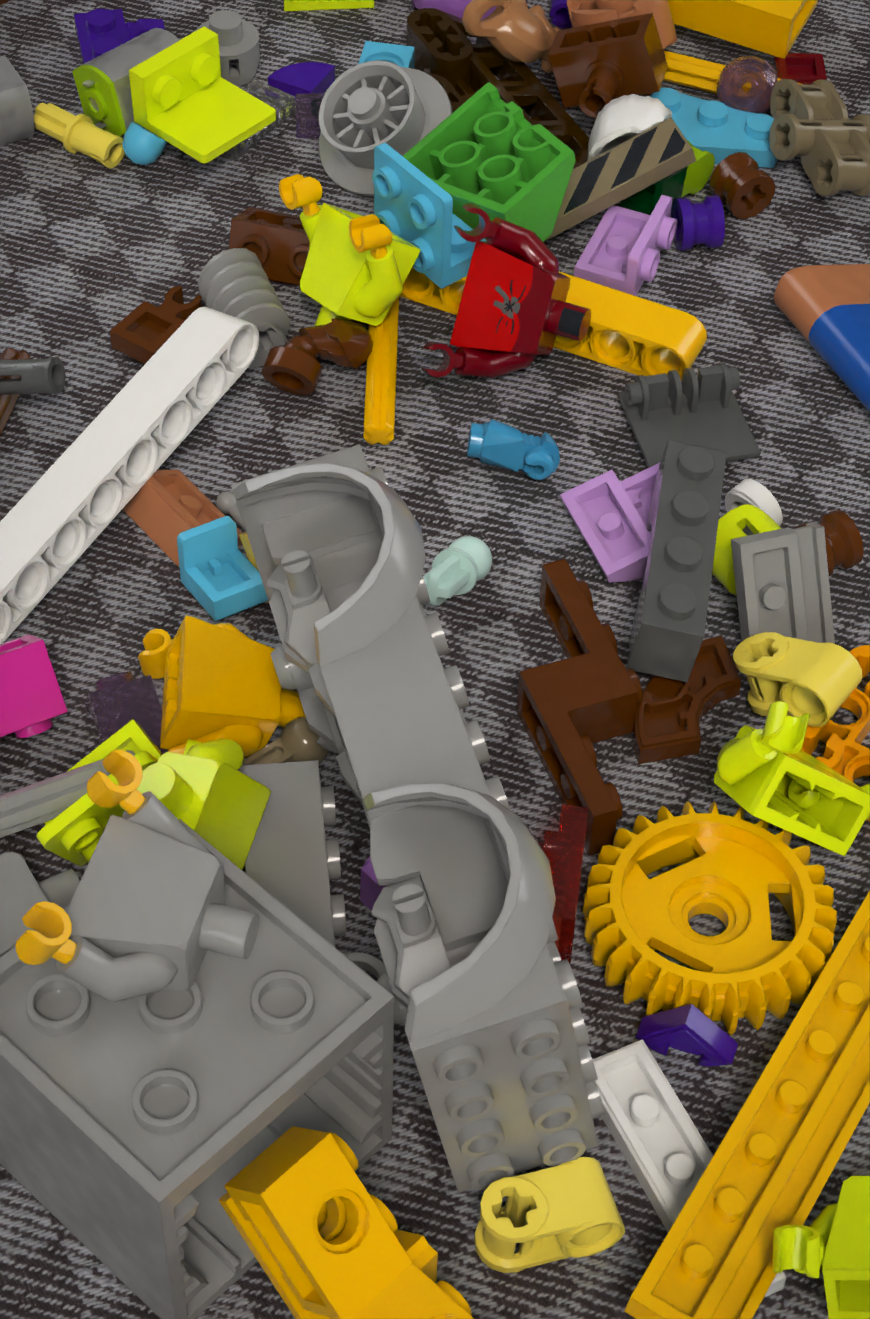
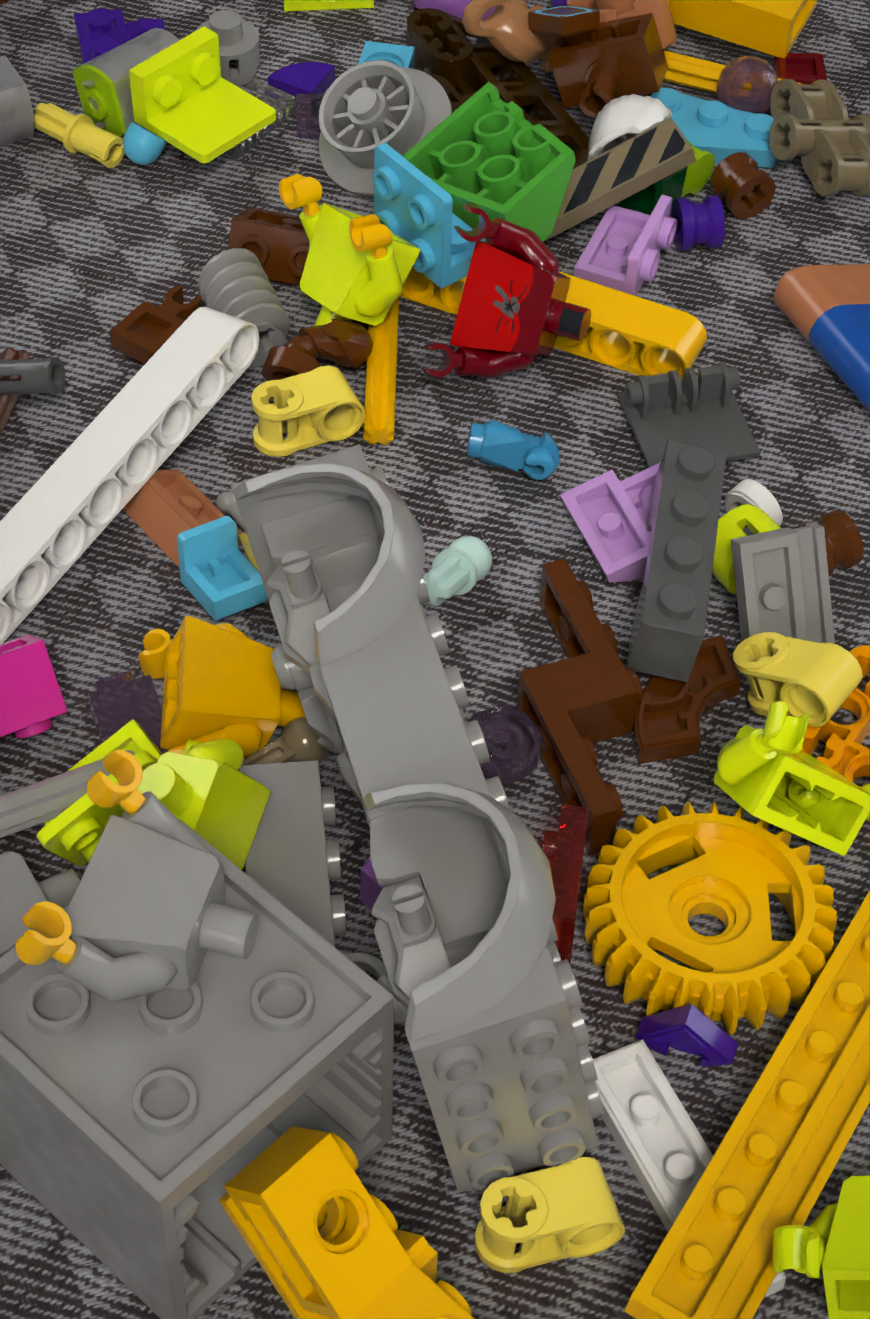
(308, 408): none -> light yellow piece
(520, 740): none -> clear purple plate
(564, 21): none -> reddish brown tile

